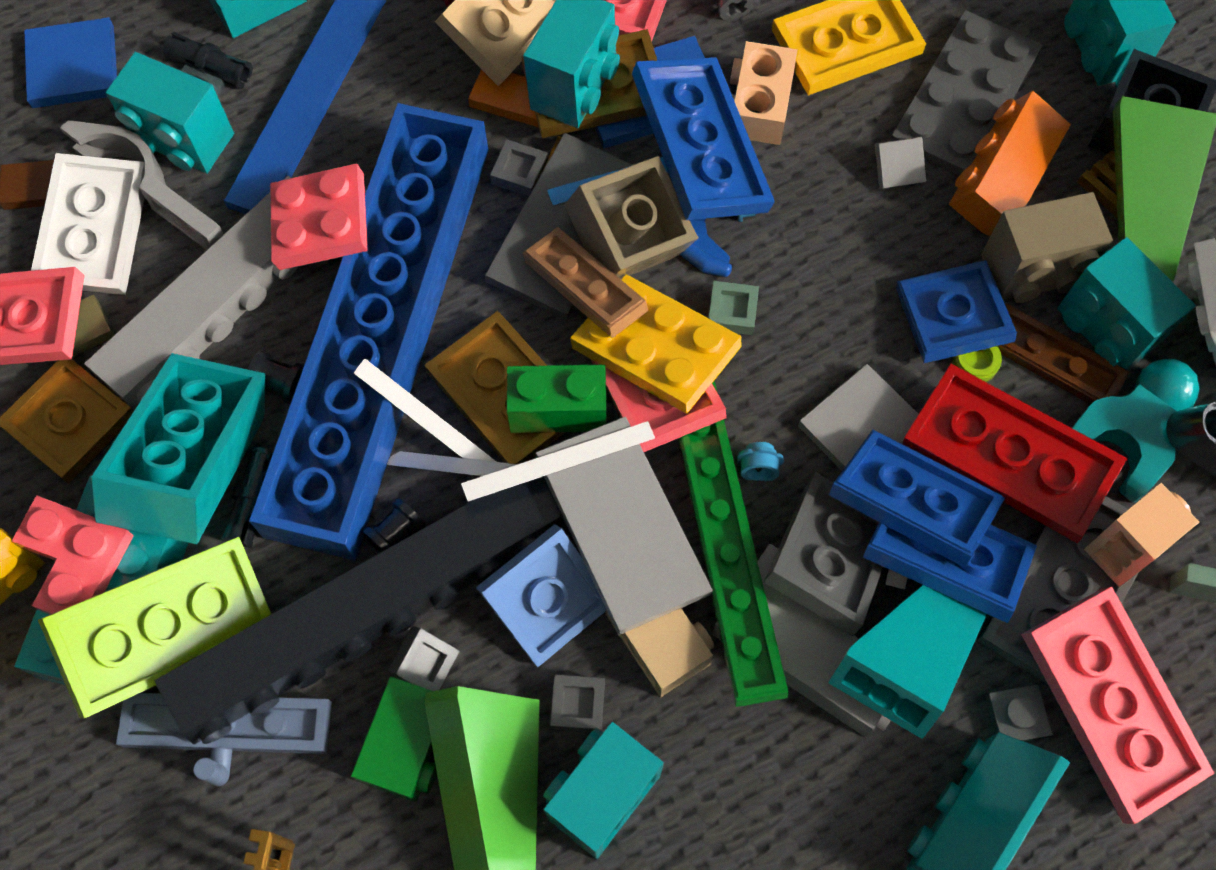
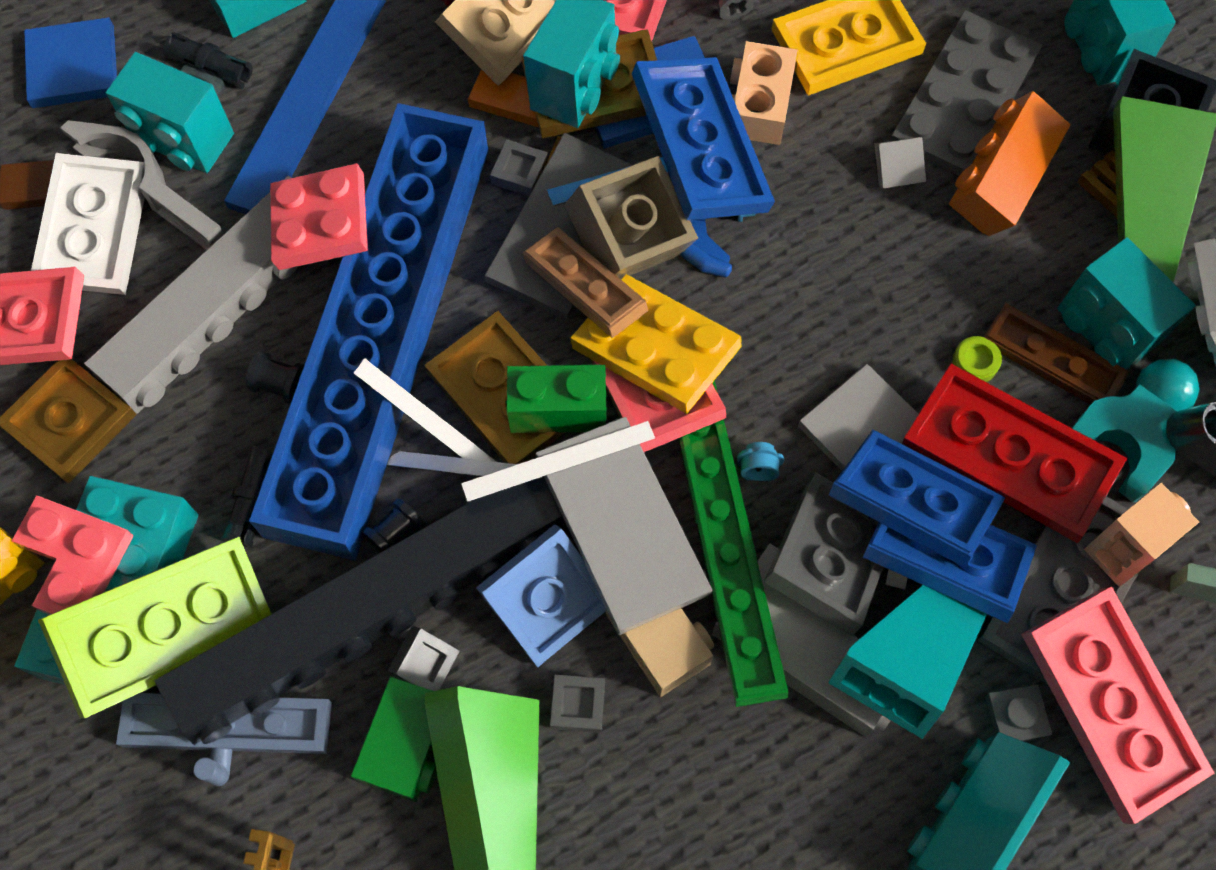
(92, 326): olive tile -> none
(179, 449): teal brick -> none
(602, 789): teal brick -> none
(734, 306): sand green plate -> none
(955, 311): blue tile -> none
(1046, 246): dark tan brick -> none

